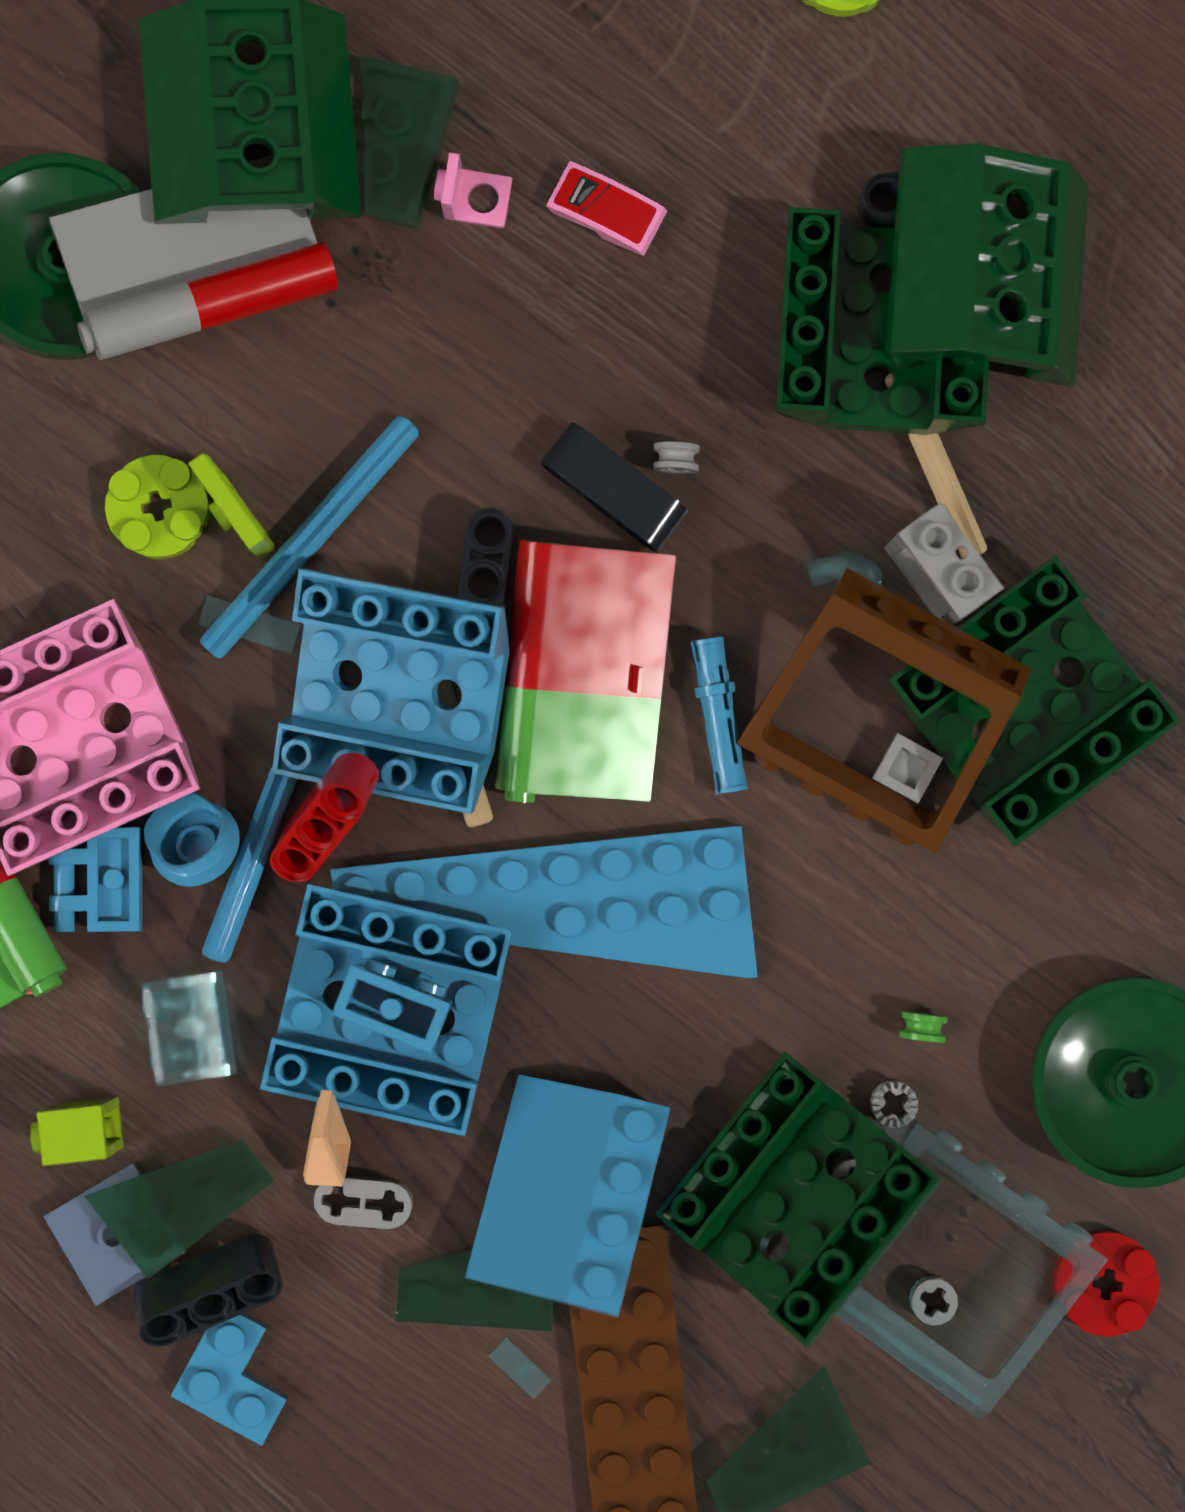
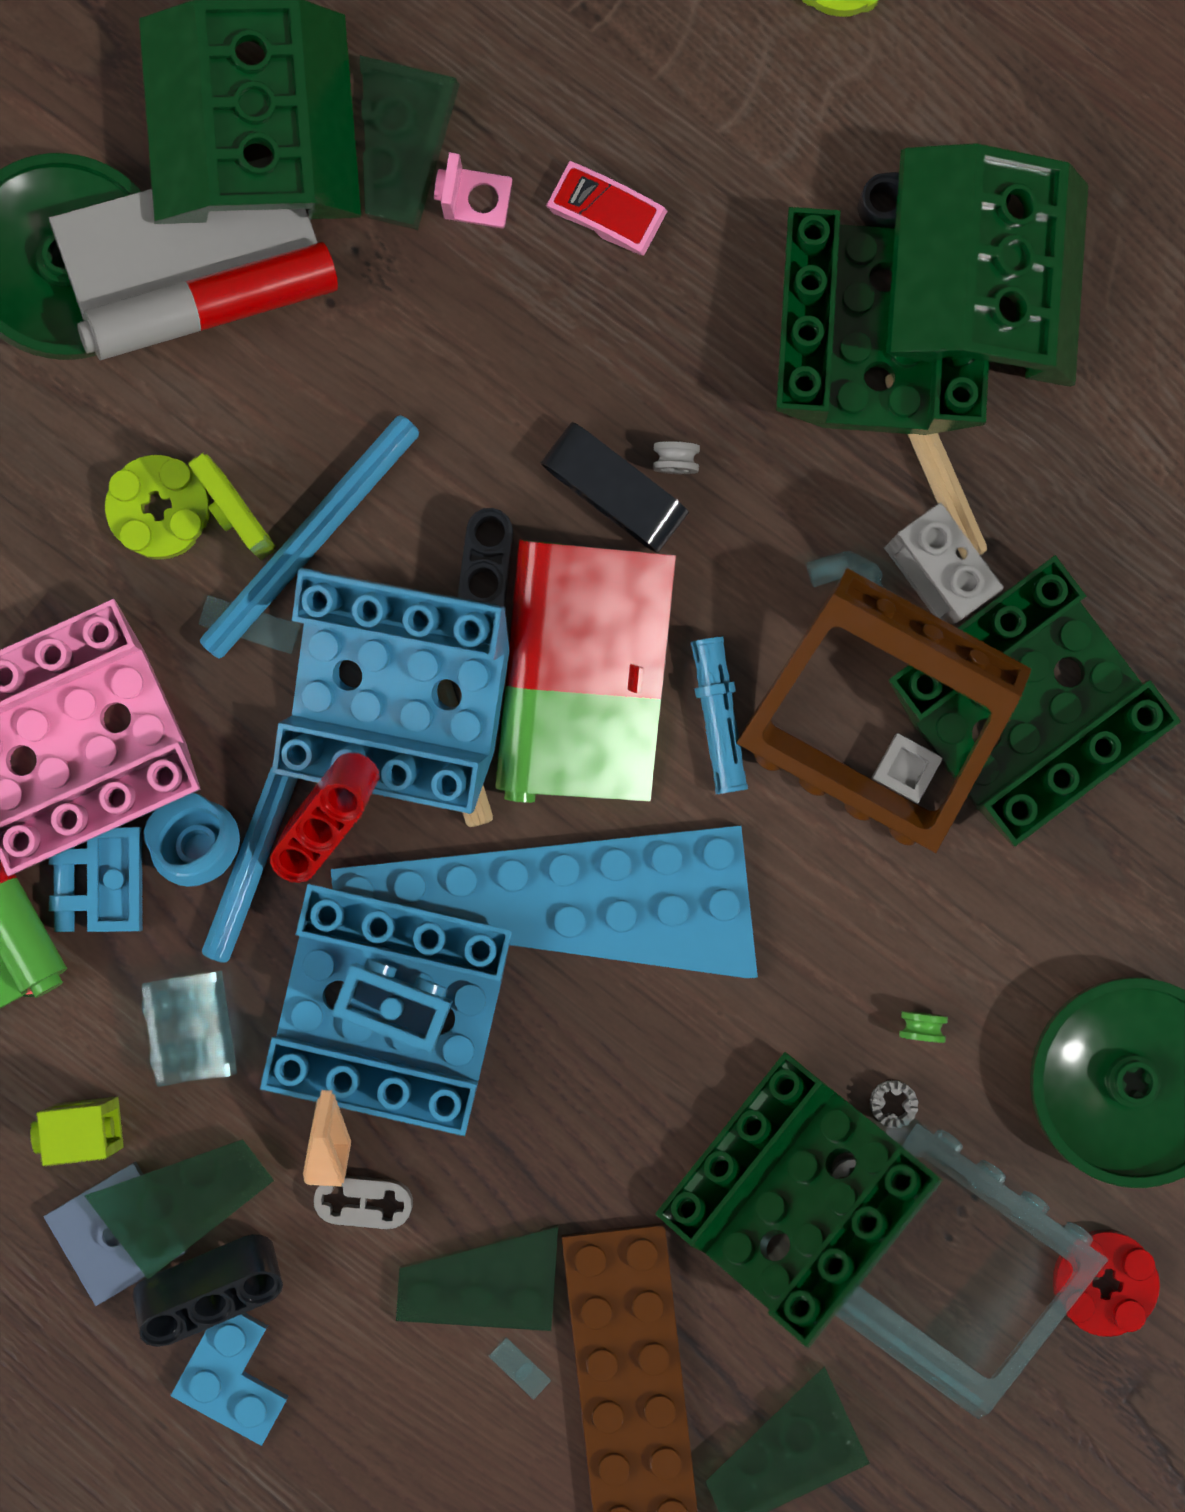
(568, 1194): dark azure slope -> none
(929, 1284): light grey bush -> none

